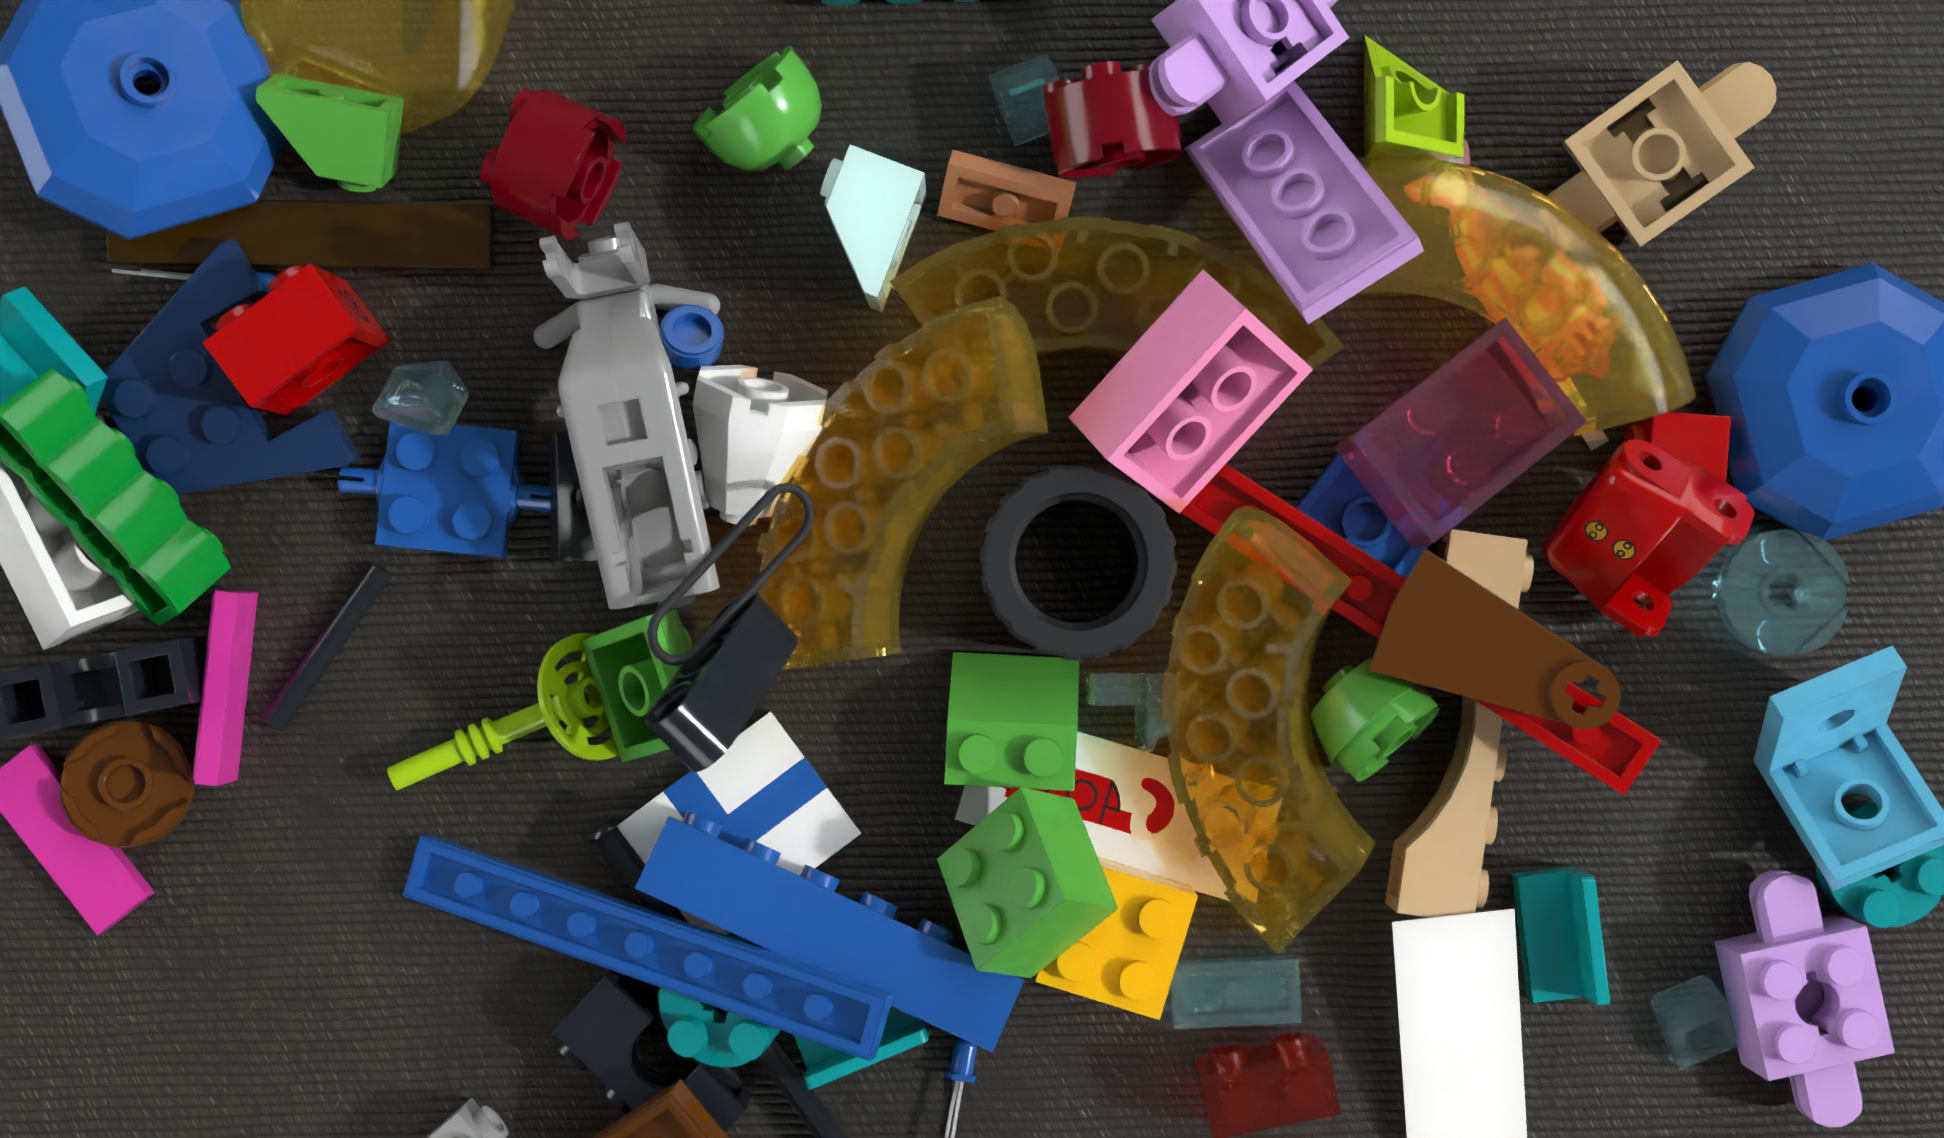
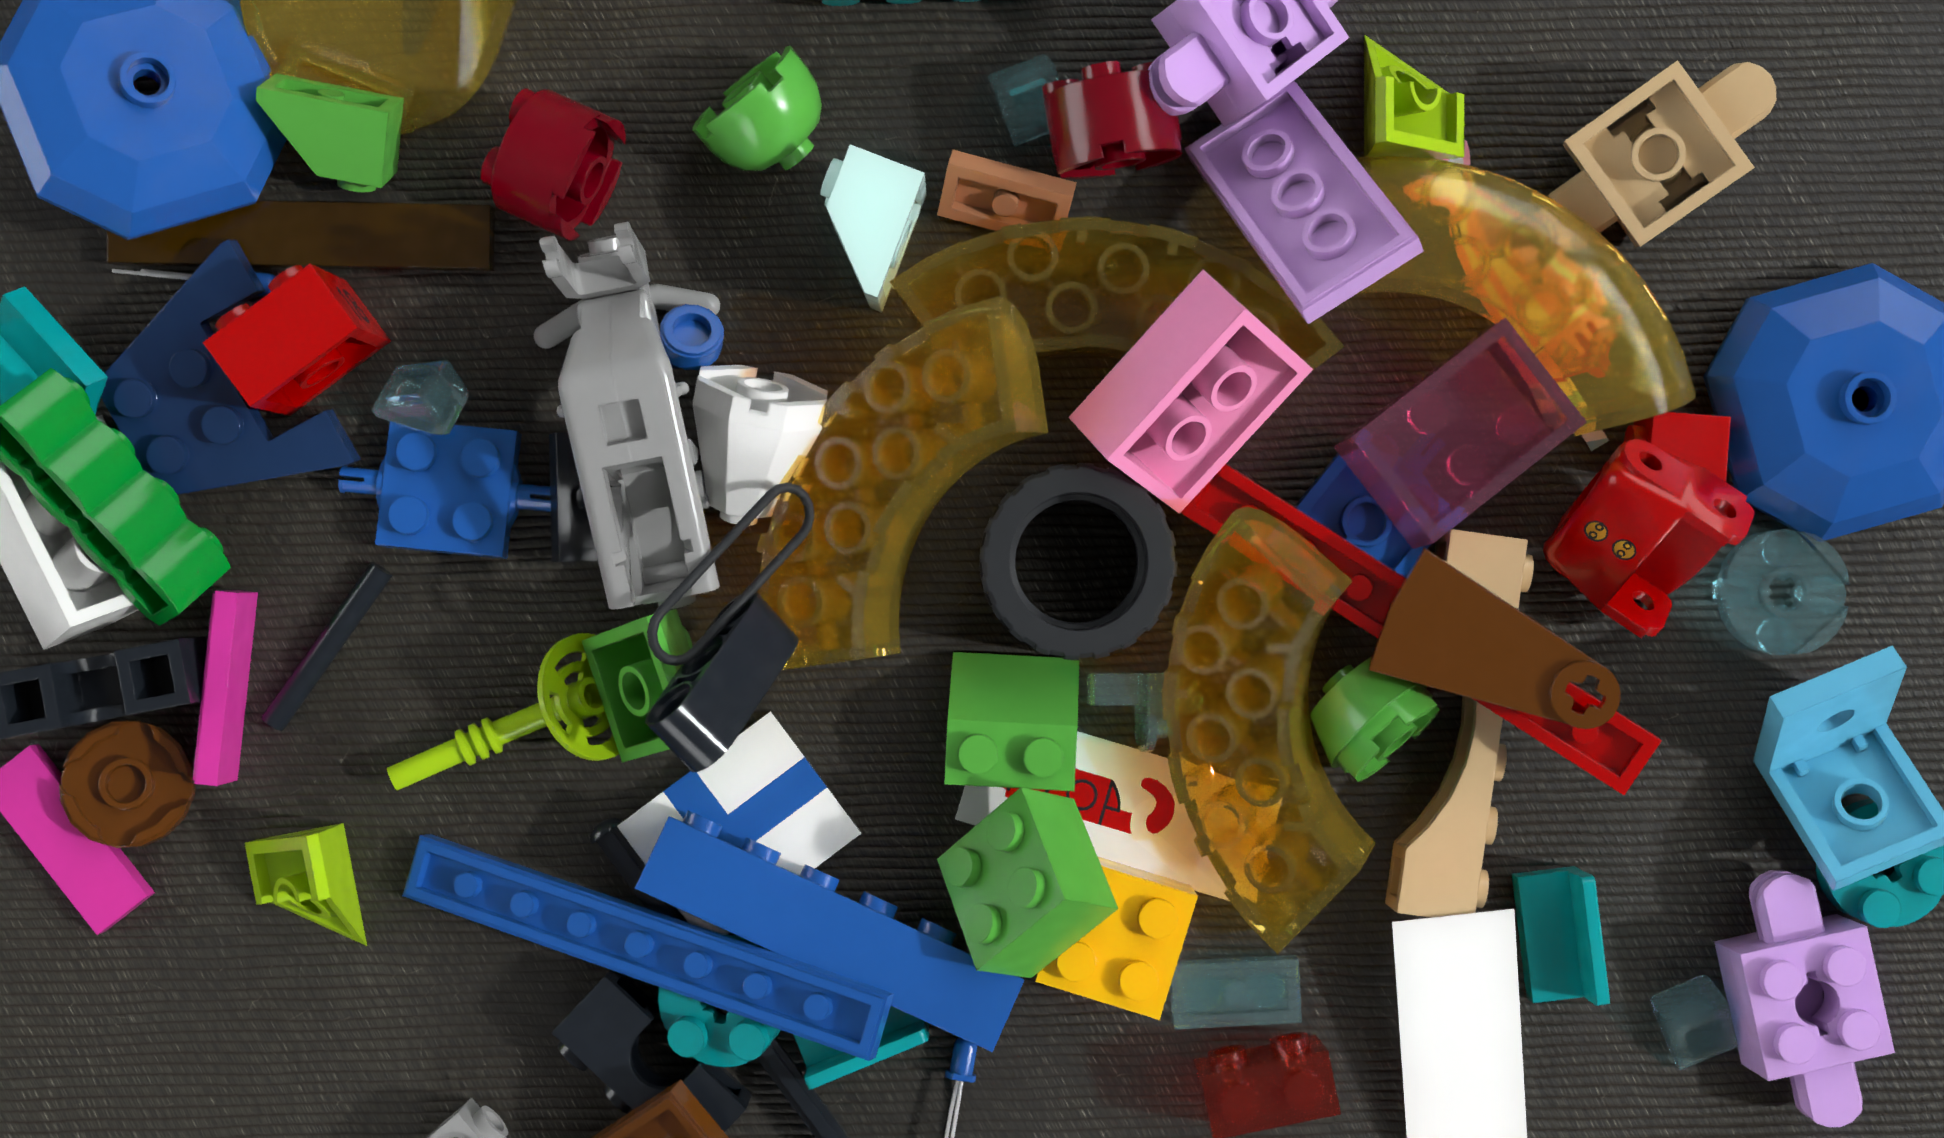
(310, 877): none -> lime slope

